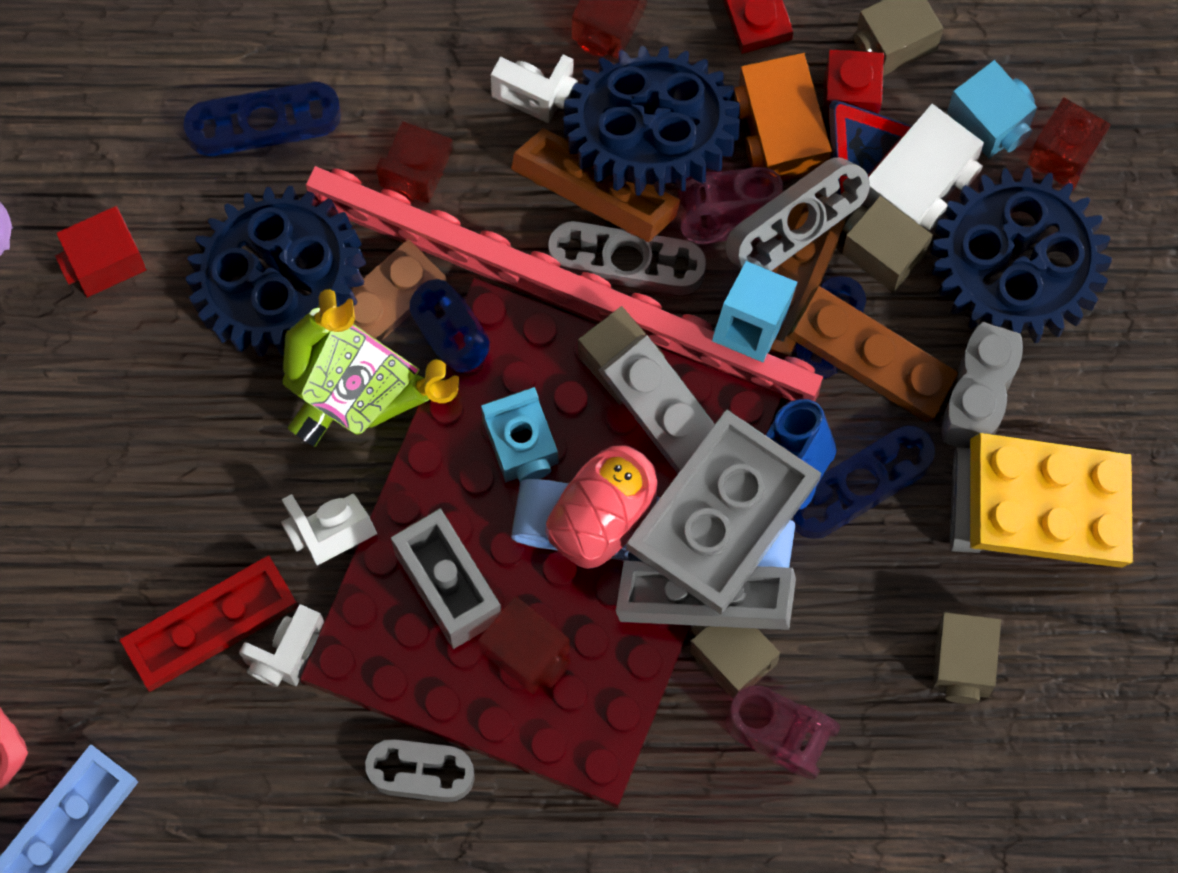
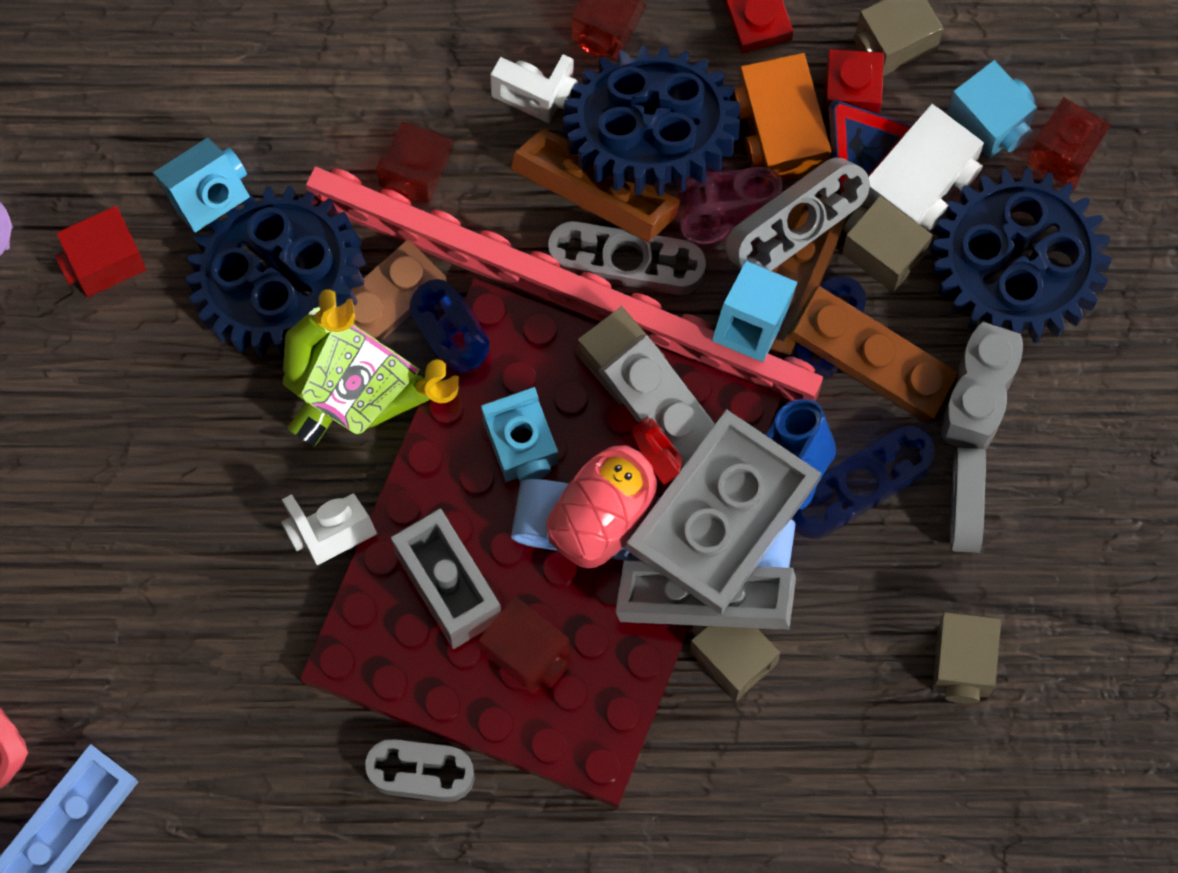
(203, 183): none -> medium azure brick
(209, 623): red plate -> none
(245, 104): clear blue beam -> none
(294, 645): white bracket -> none
(657, 449): none -> red tile
(785, 730): clear pink piece -> none
(1050, 500): yellow plate -> none

